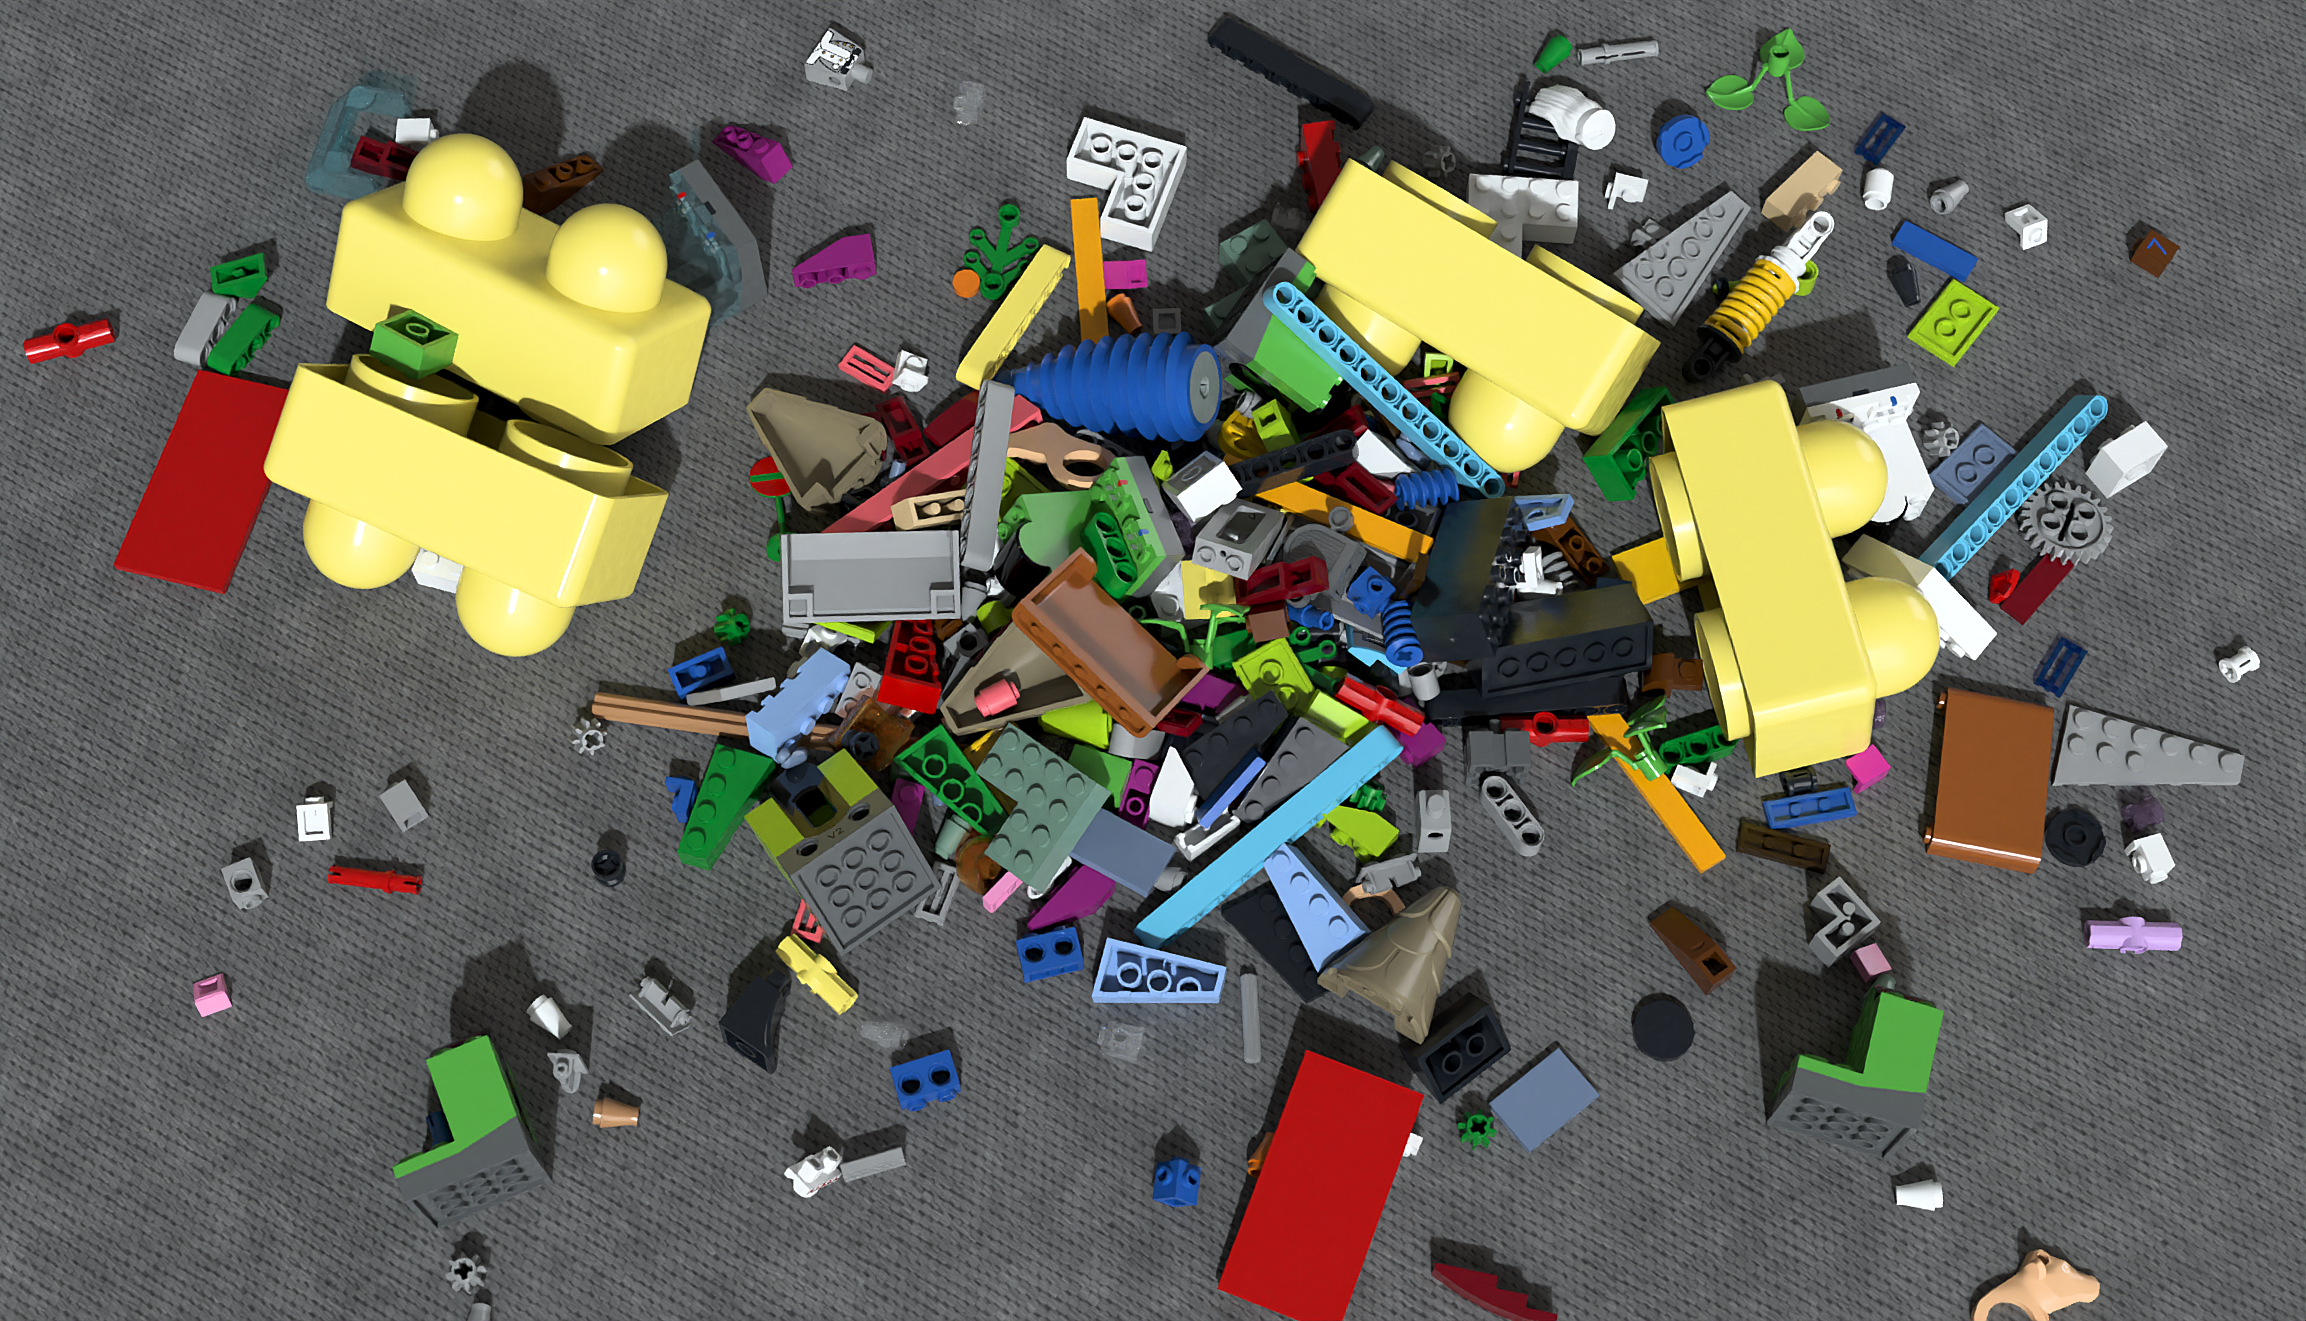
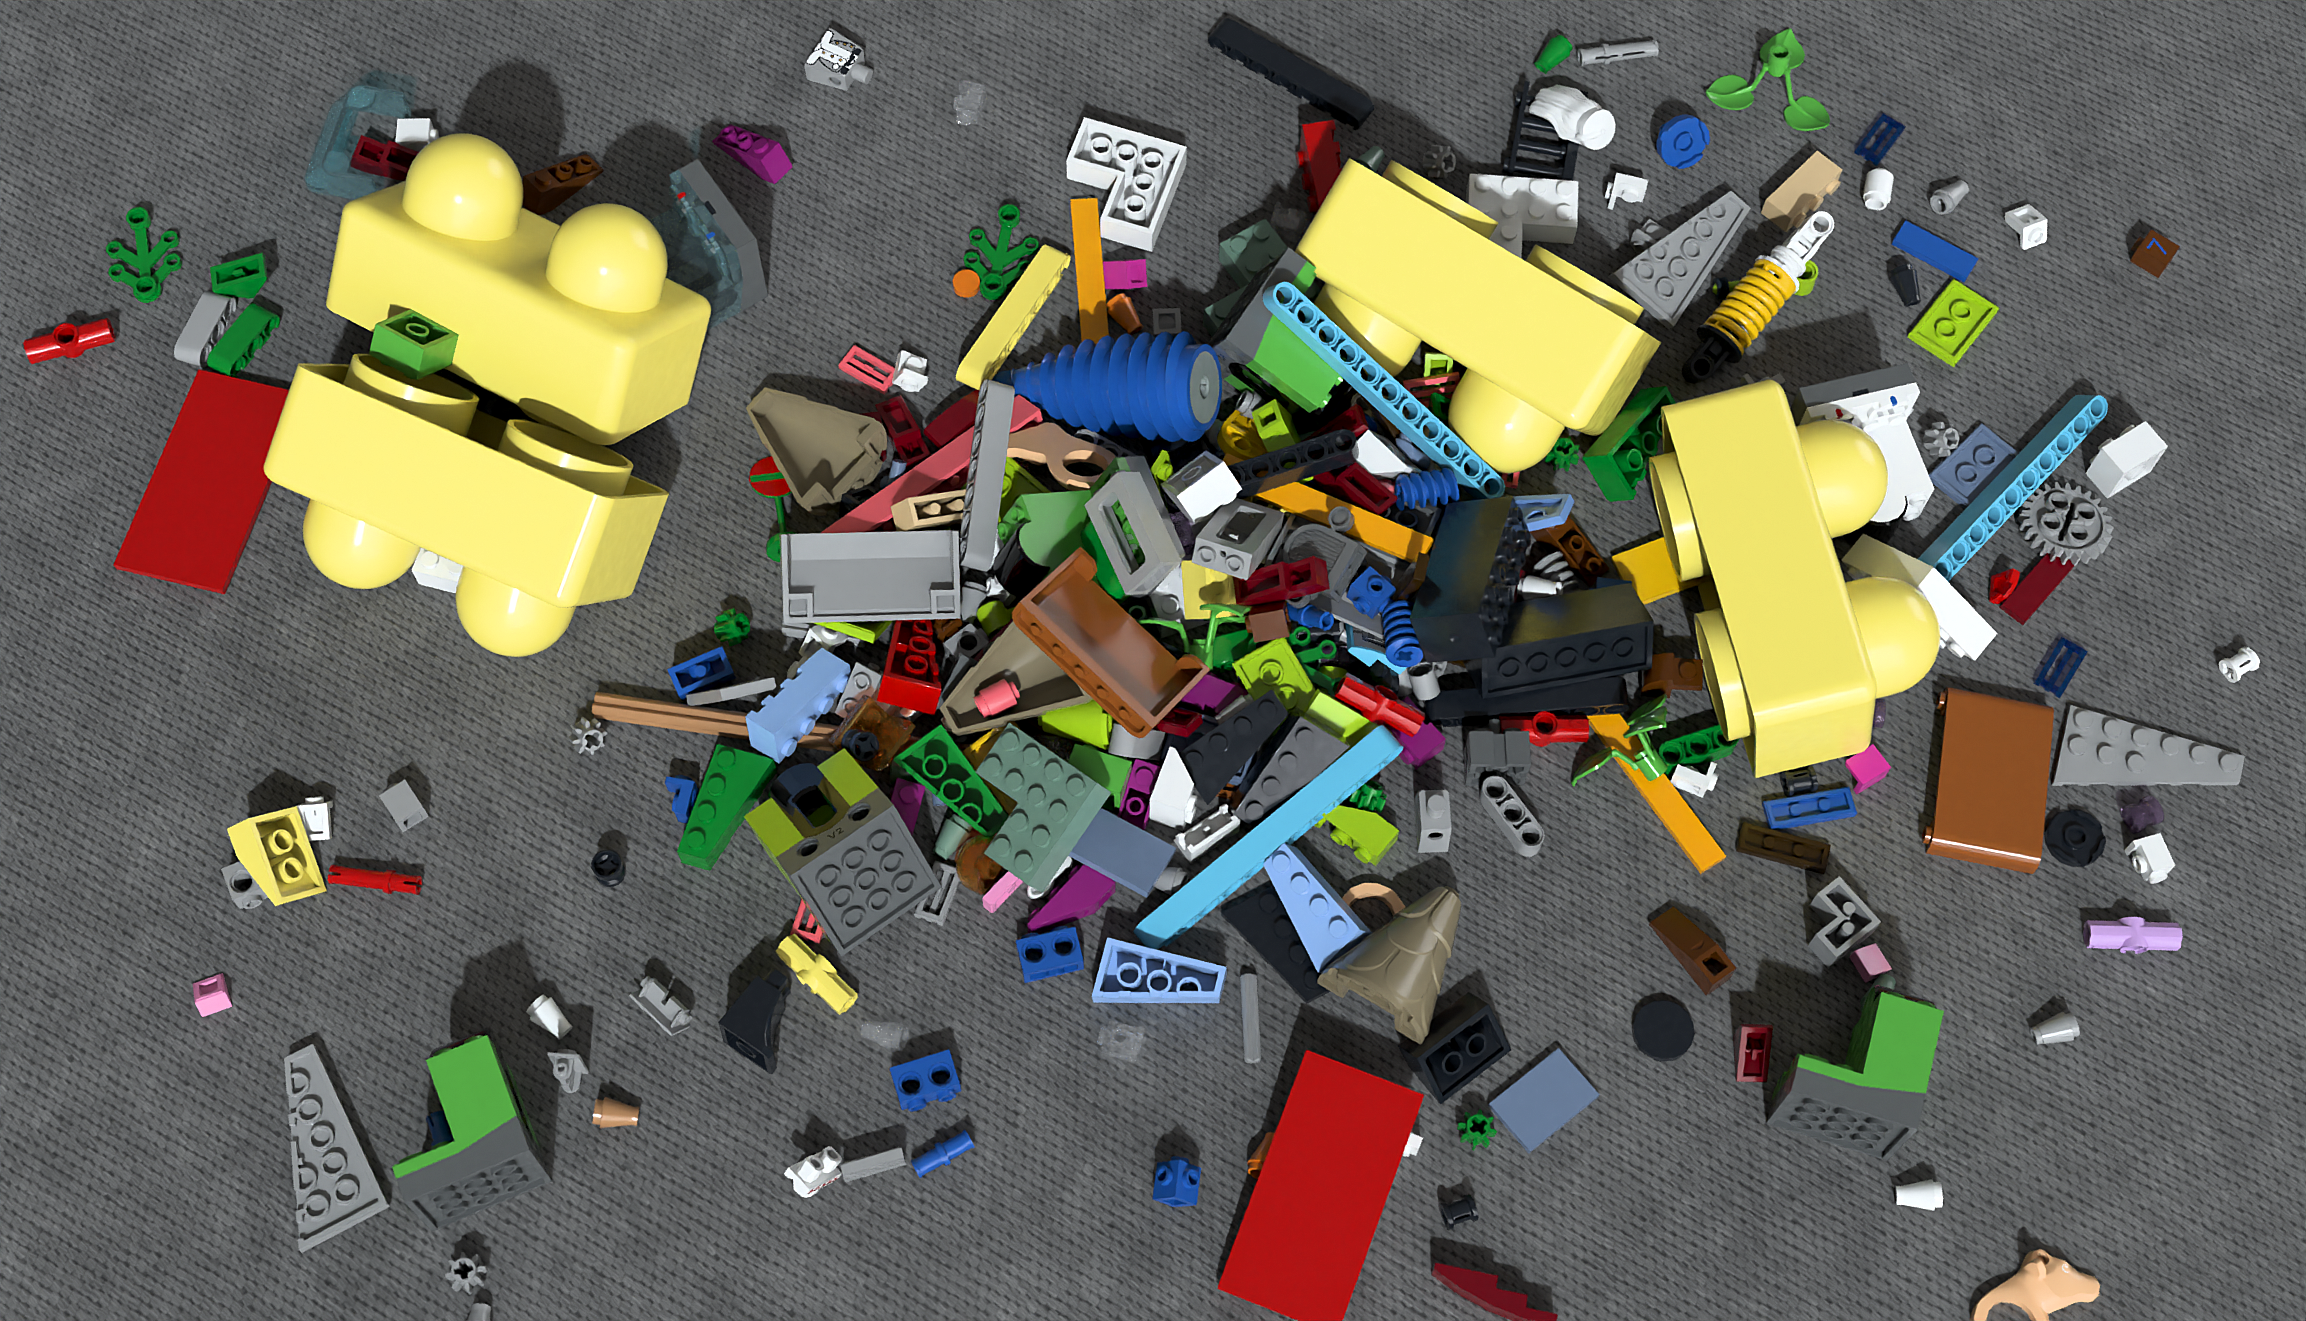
(144, 260): none -> green plant
(278, 855): none -> light yellow slope
(328, 1162): none -> light grey wing
(790, 759): sand blue arm -> none
(842, 260): magenta slope -> none
(942, 1153): none -> blue pin
(1147, 526): none -> light grey piece
(1230, 788): tile -> none
(1376, 876): light grey hinge -> none
(1458, 1211): none -> black bush
(1533, 569): white bracket -> none
(1563, 454): none -> green gear
(1752, 1052): none -> dark red slope
(2056, 1029): none -> light grey cone

